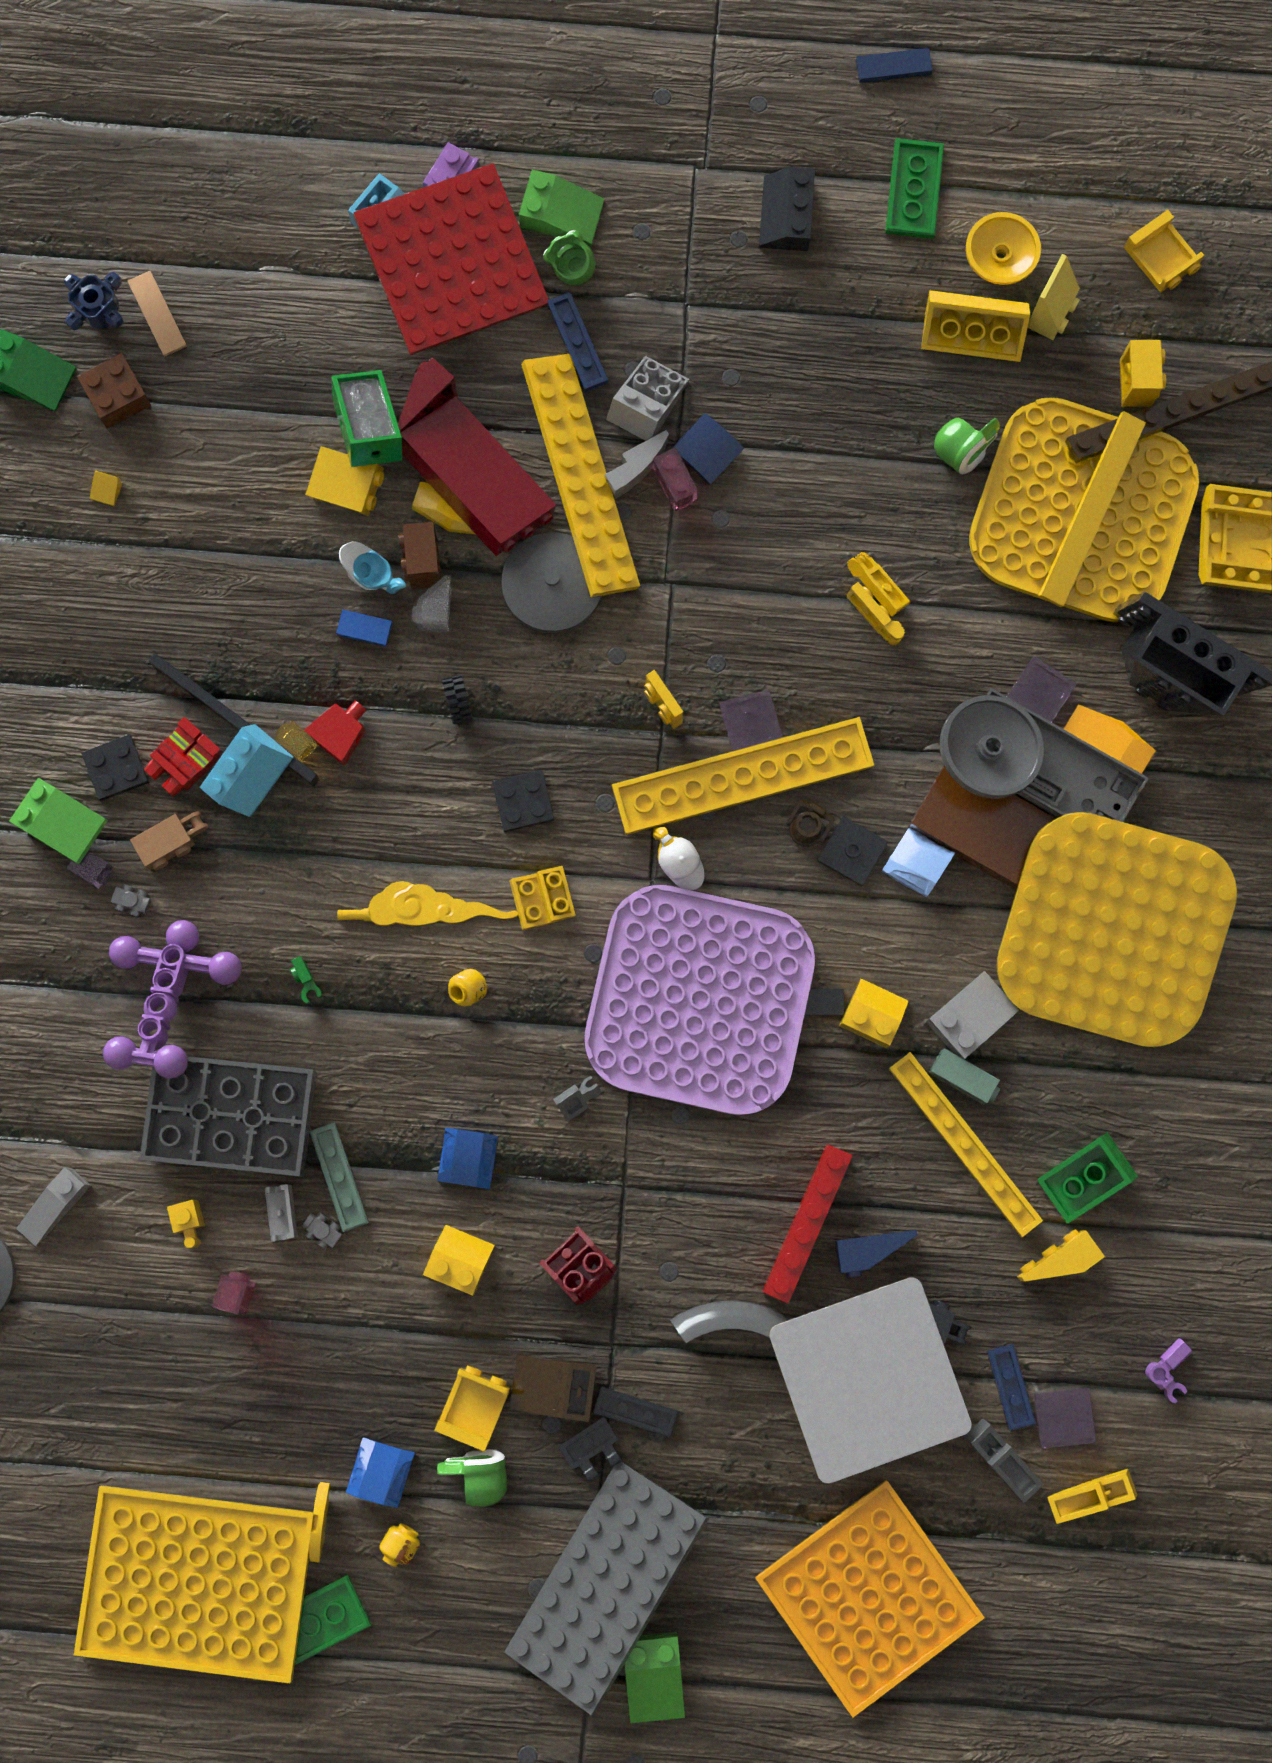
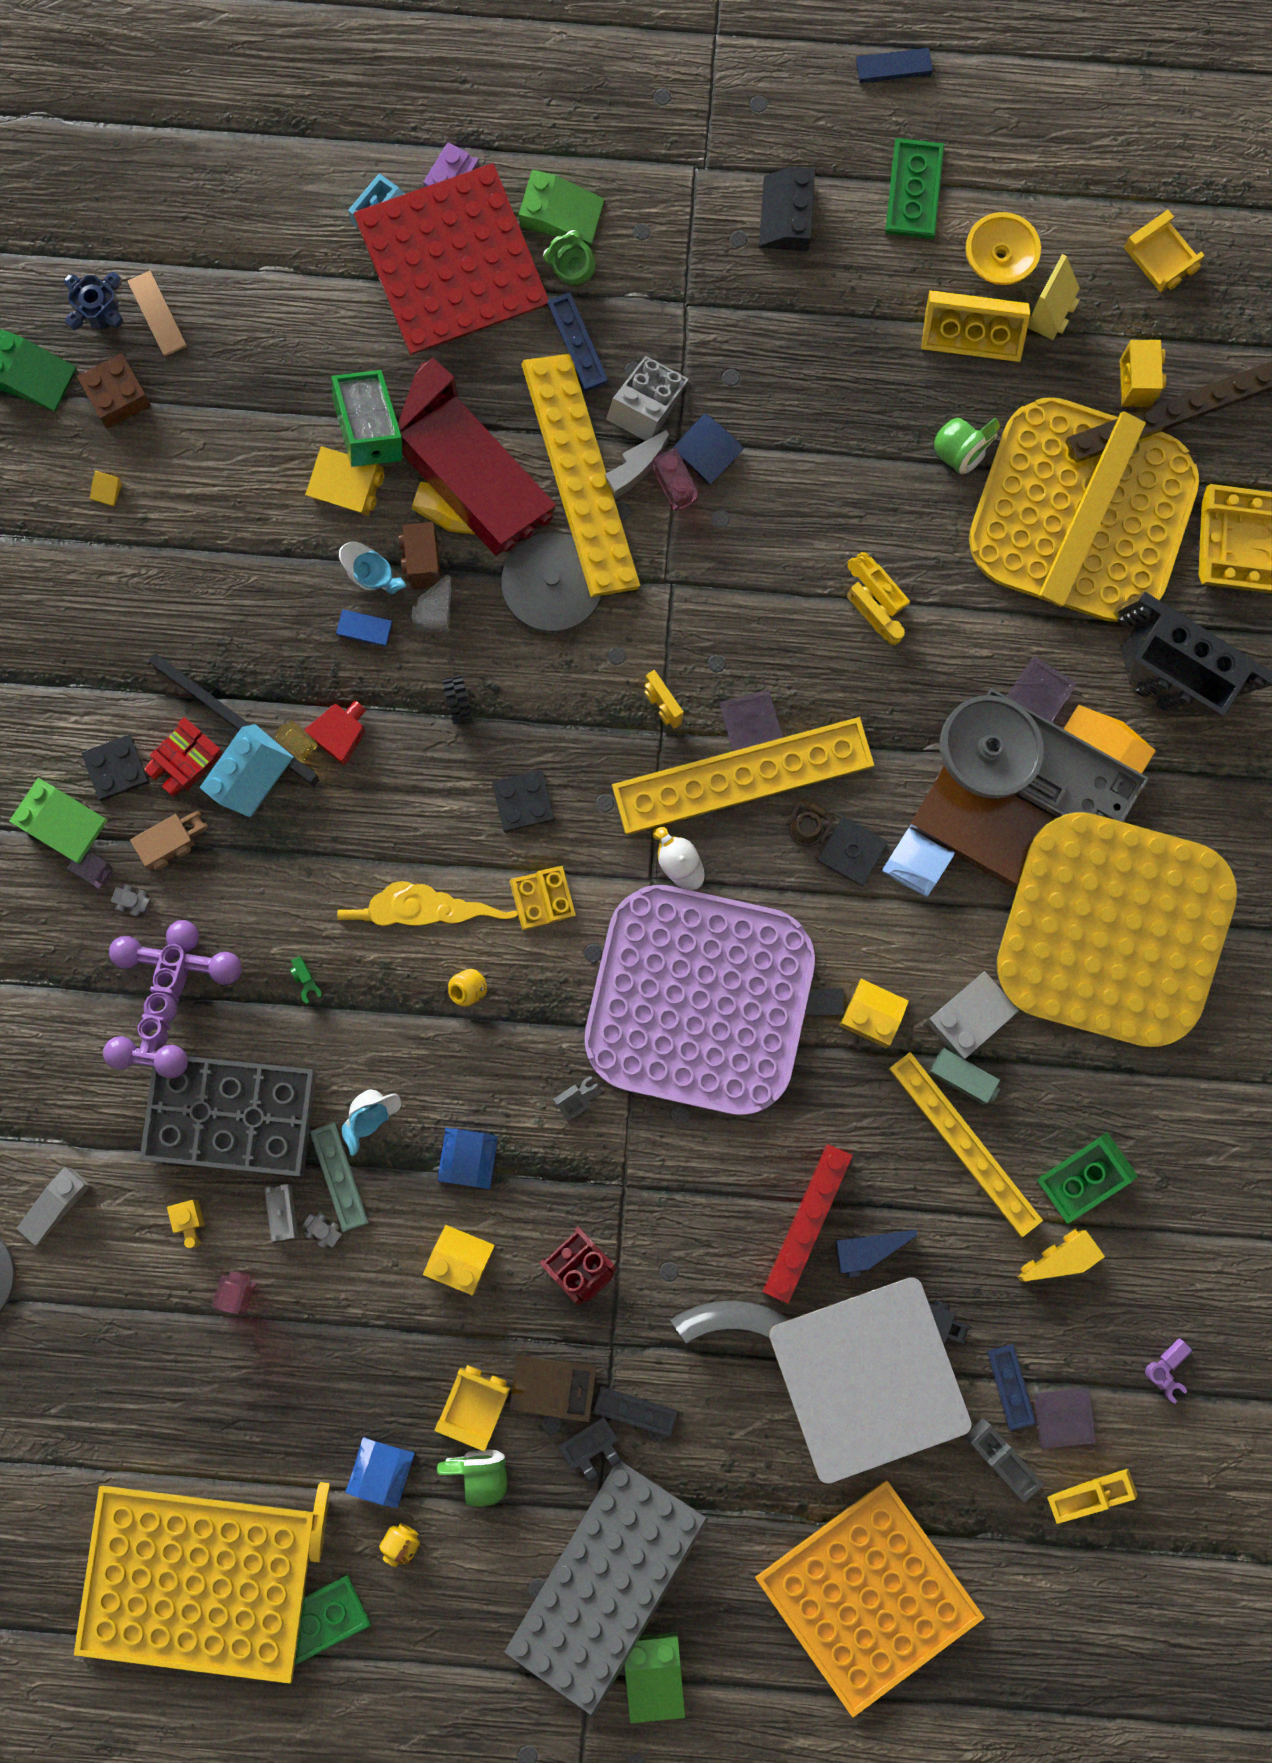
(366, 1115): none -> medium azure hair

